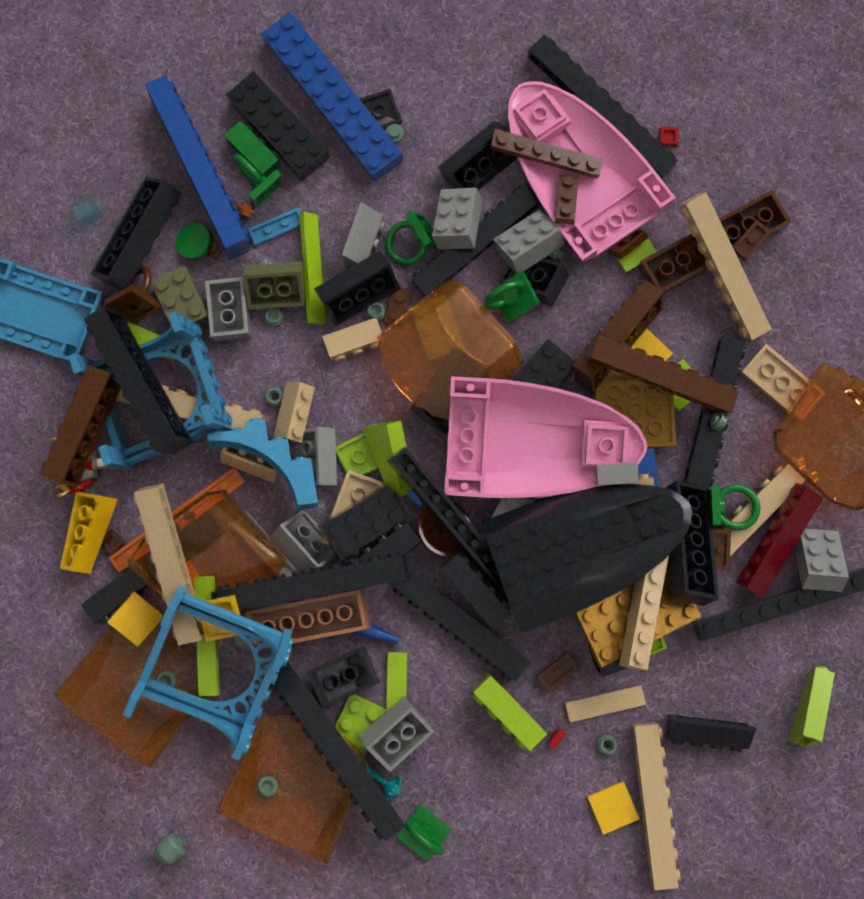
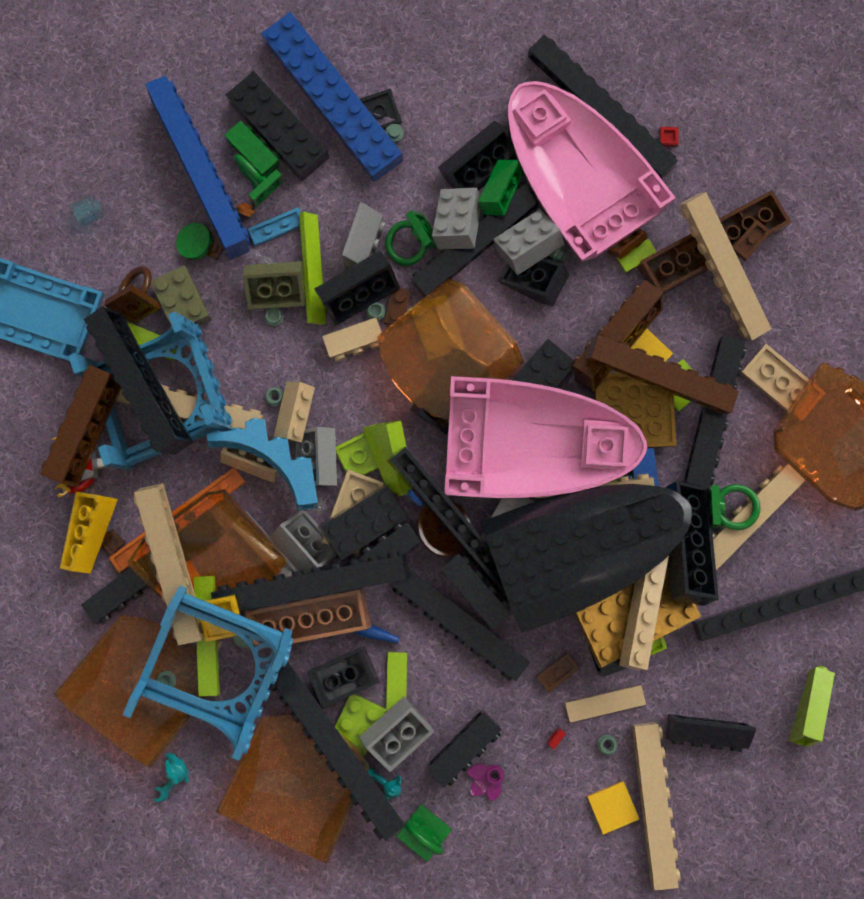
(135, 618): yellow tile -> none
(136, 233): black brick -> none
(170, 849): sand green head -> none
(175, 772): none -> teal piece
(228, 309): light grey brick -> none
(268, 786): sand green plate -> none
(463, 748): none -> black brick
(484, 783): none -> magenta plate
(501, 187): none -> green brick
(509, 712): lime brick -> none
(513, 297): green tile -> none
(546, 153): reddish brown plate -> none
(566, 200): reddish brown plate -> none
(617, 473): light grey tile -> none
(718, 421): sand green plate -> none
(722, 546): reddish brown plate -> none
(779, 539): dark red brick -> none
(821, 560): light grey brick -> none

